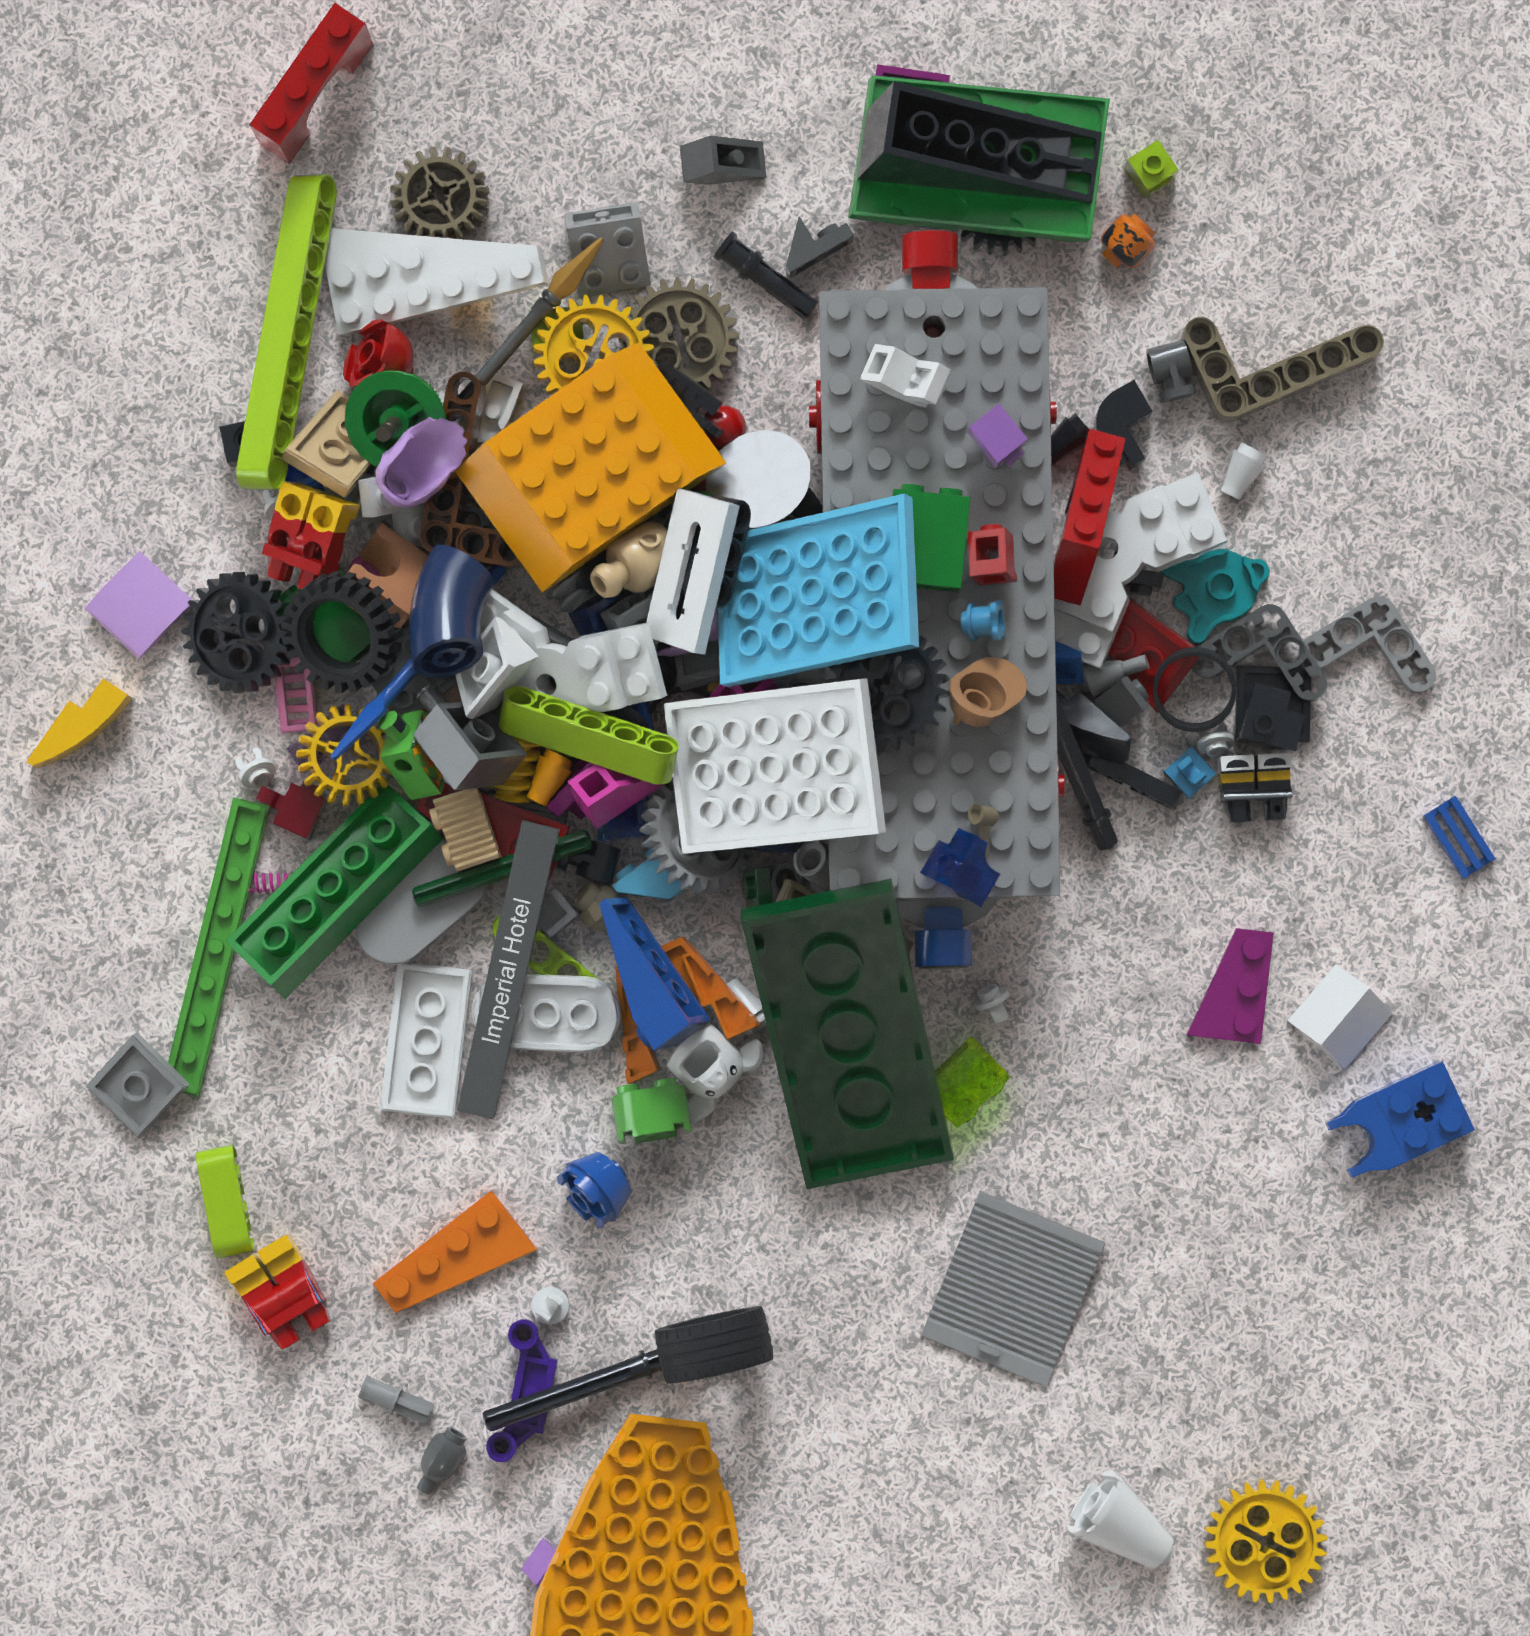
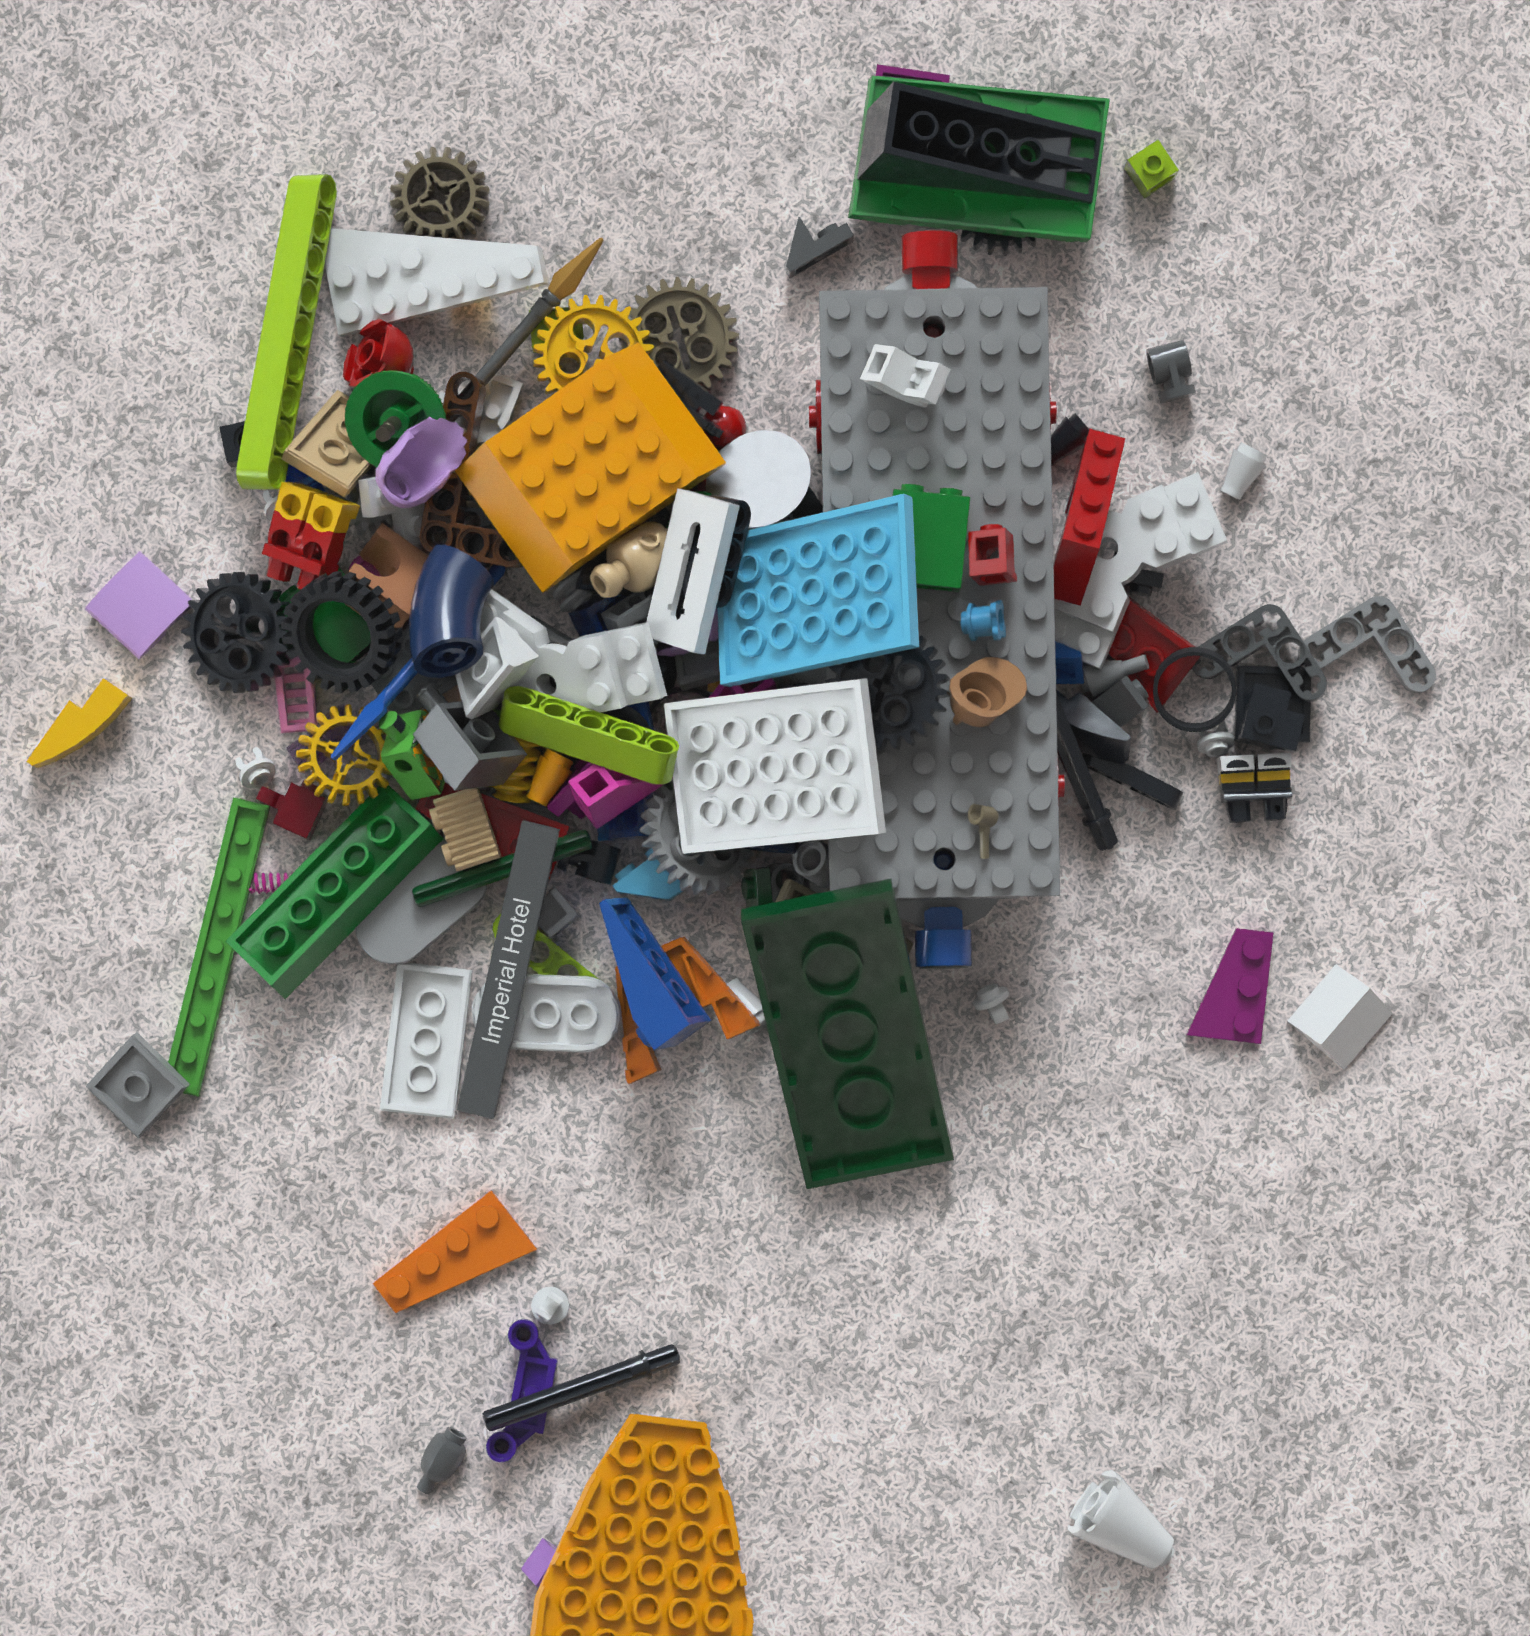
(223, 1202): lime beam -> none
(280, 1303): red hips -> none
(335, 44): red arch -> none
(396, 1400): light grey axle -> none
(588, 902): dark tan rock -> none
(596, 1187): blue cone -> none
(622, 256): light grey bracket -> none
(651, 1112): bright green brick -> none
(711, 1067): white piece -> none
(714, 1344): black tyre -> none
(722, 160): dark grey slope -> none
(752, 267): black pin -> none
(962, 867): clear blue brick -> none
(969, 1081): clear neon green bracket -> none
(998, 437): medium lavender brick -> none
(1013, 1288): light grey door -> none
(1120, 412): black brick -> none
(1127, 241): orange head -> none
(1189, 772): dark azure tile -> none
(1216, 589): teal tile -> none
(1250, 1570): yellow gear -> none
(1275, 374): dark tan beam -> none
(1391, 1123): blue brick -> none
(1472, 831): blue tile -> none

